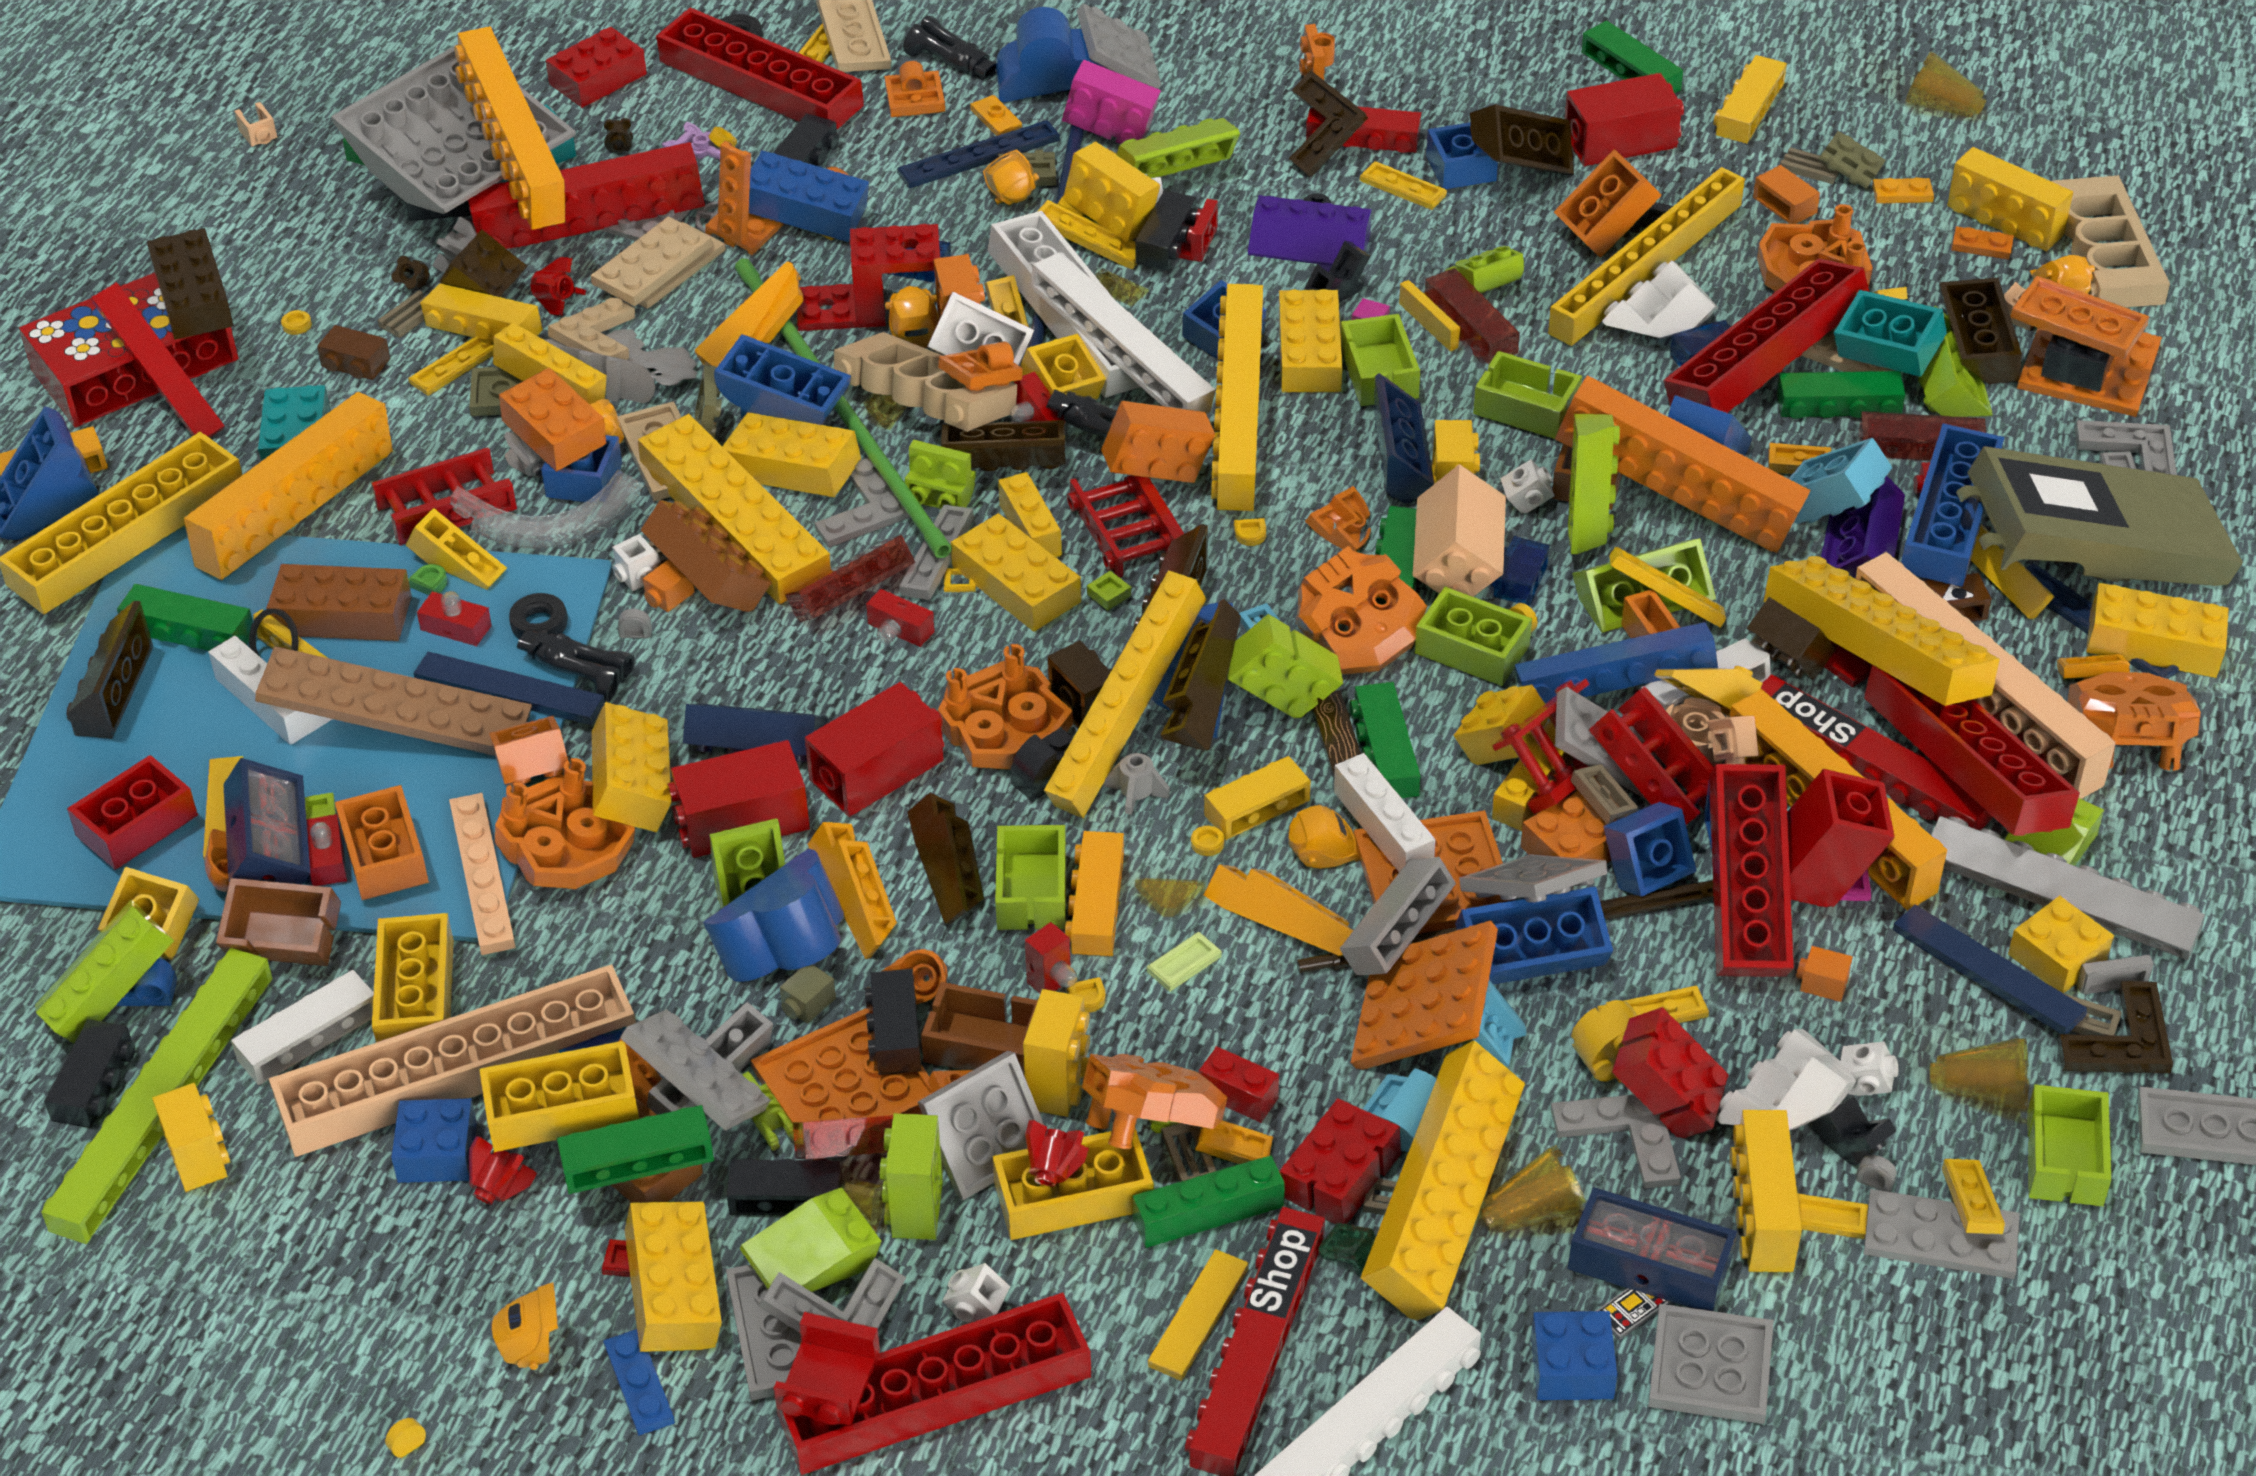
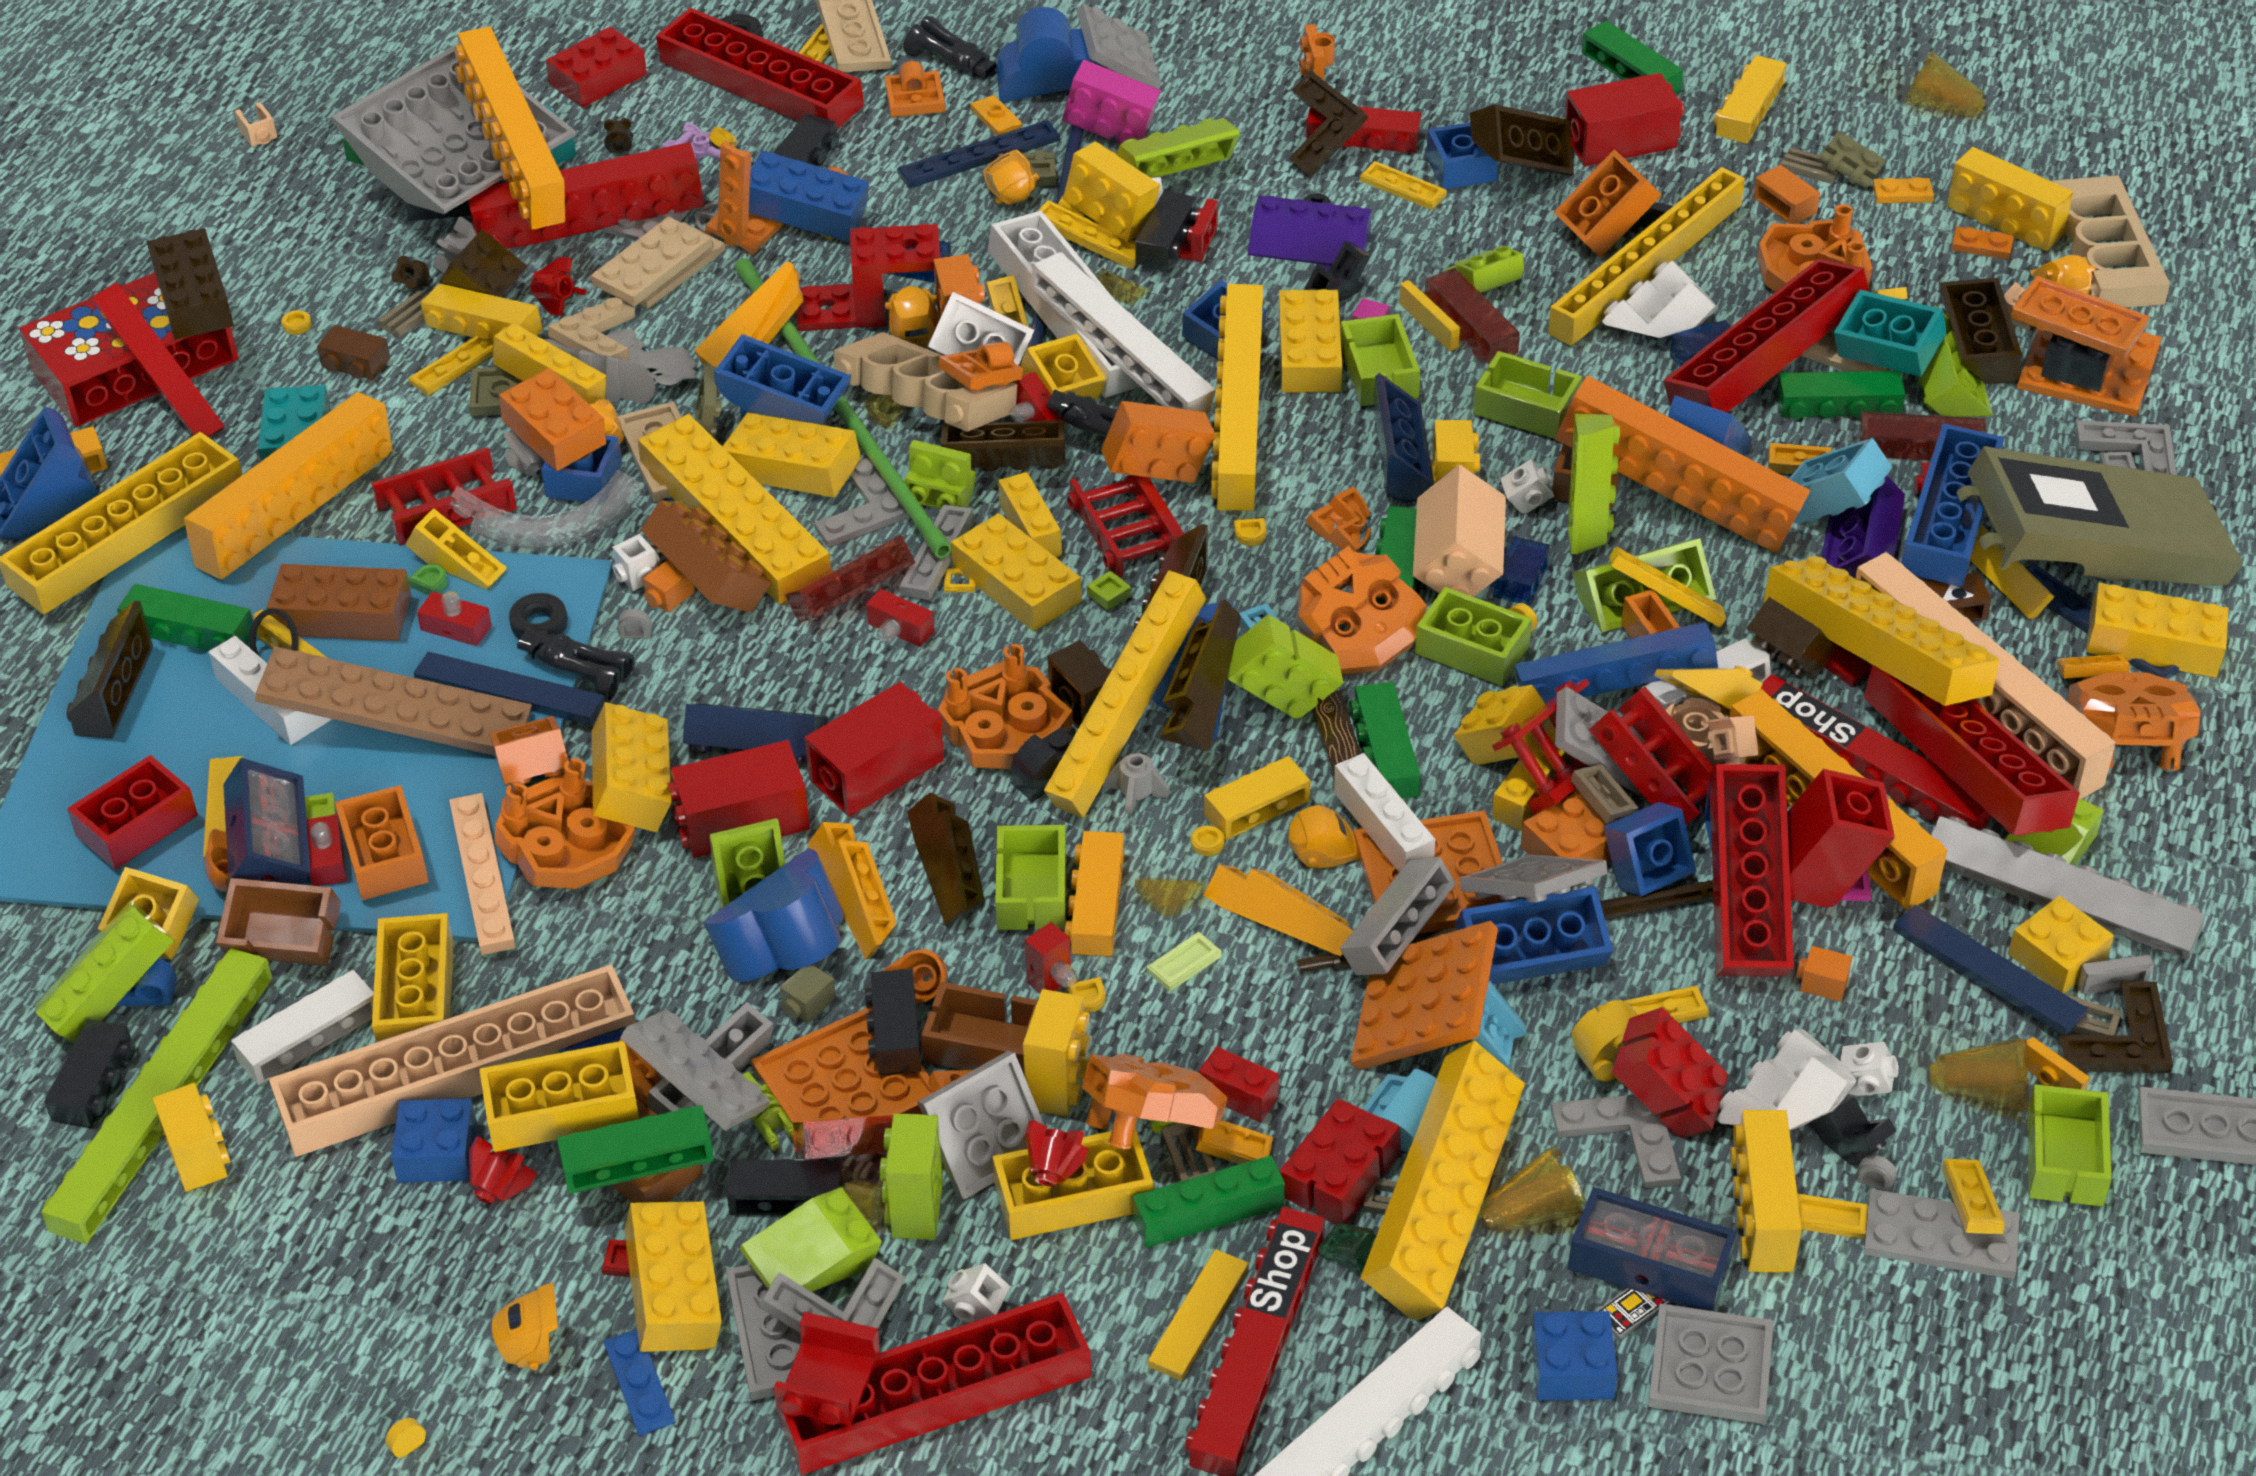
(2052, 1068): none -> light orange plate

